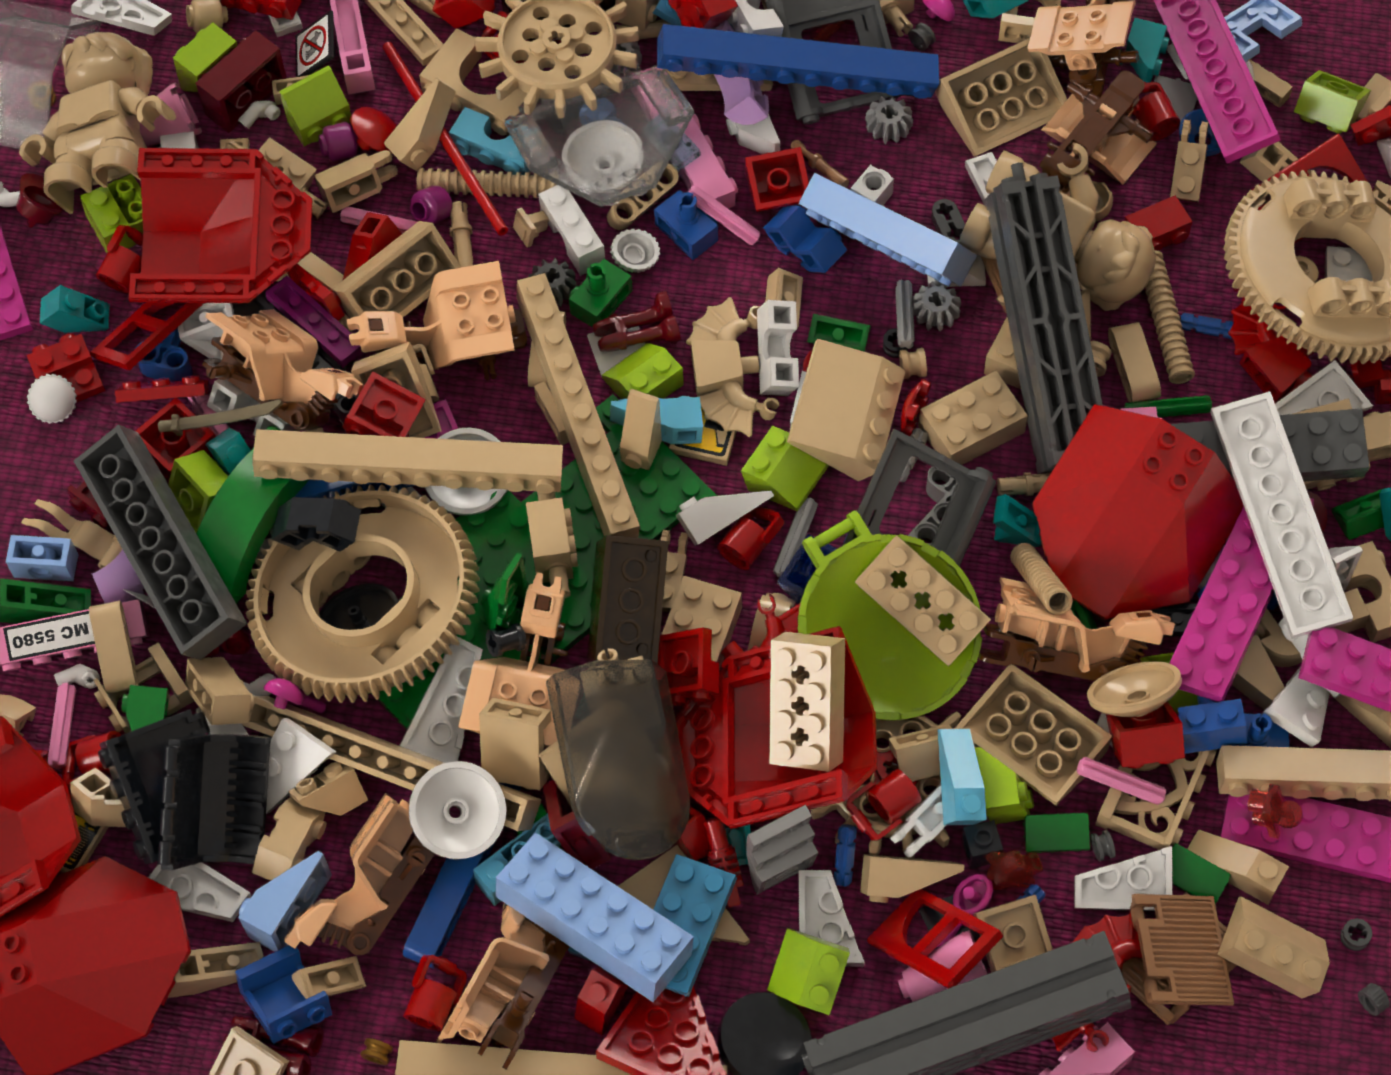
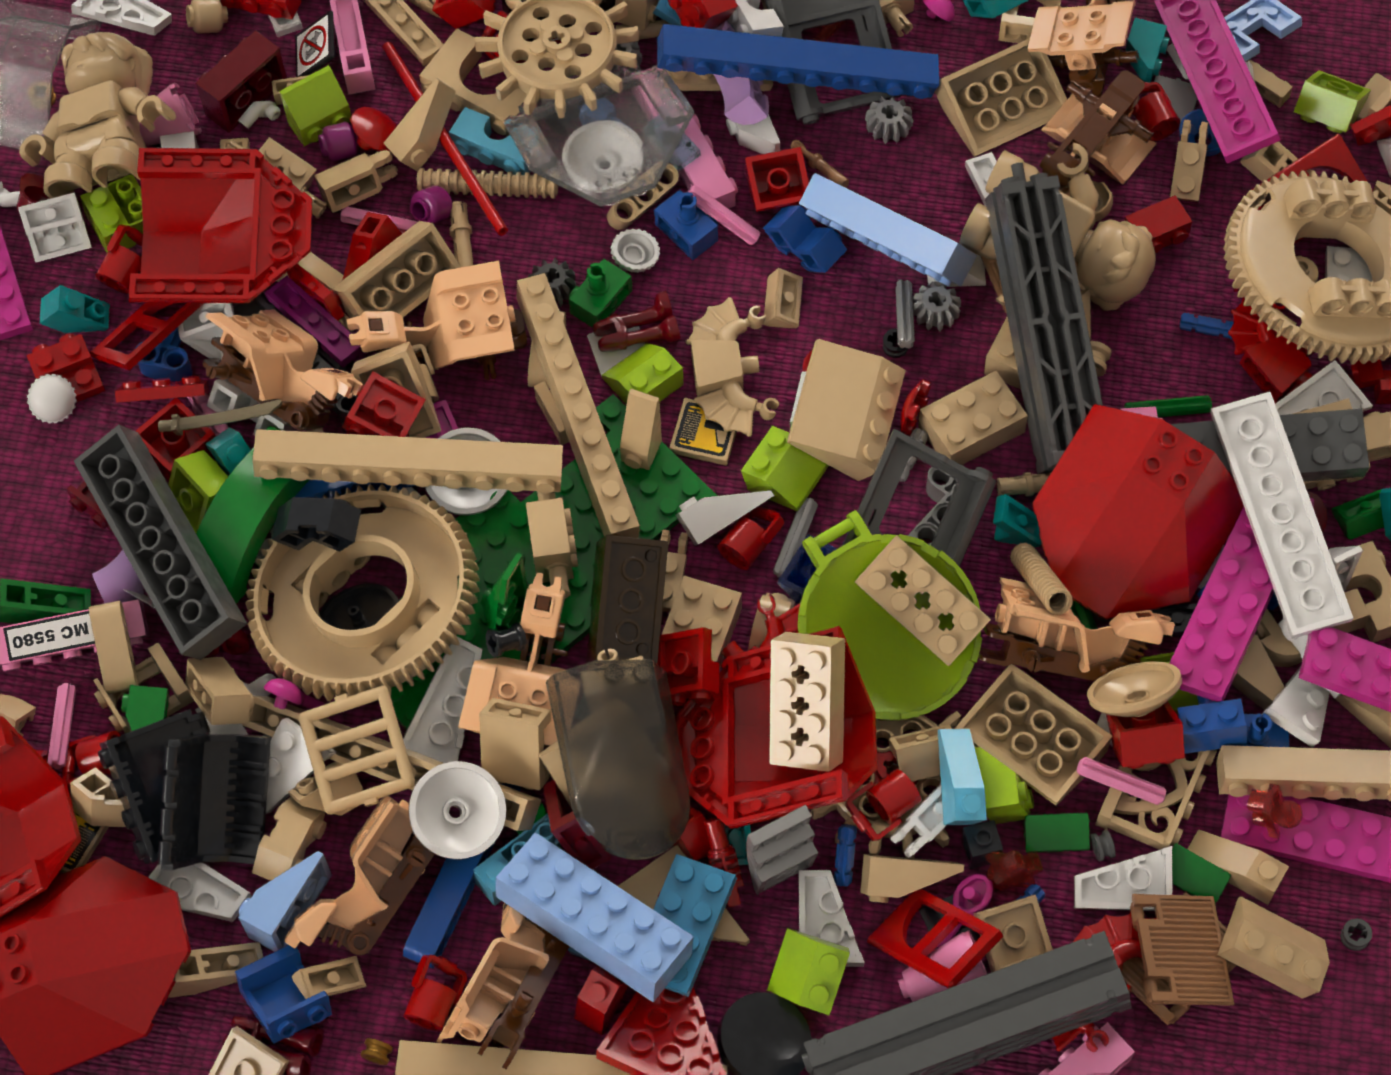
(42, 558): light blue brick -> none
(55, 227): none -> white slope
(78, 674): white arm -> none
(84, 534): tan flag -> none
(201, 55): lime slope -> none
(316, 746): none -> tan bar
(529, 225): tan brick -> none
(577, 233): white arch -> none
(679, 418): medium azure slope -> none
(775, 328): white arch -> none
(839, 331): green slope -> none
(876, 179): white brick -> none
(913, 363): tan wheel -> none
(922, 36): dark grey bush -> none
(955, 219): dark grey beam -> none
(1134, 362): tan beam -> none
(1168, 324): tan piece -> none
(1373, 999): dark grey axle -> none

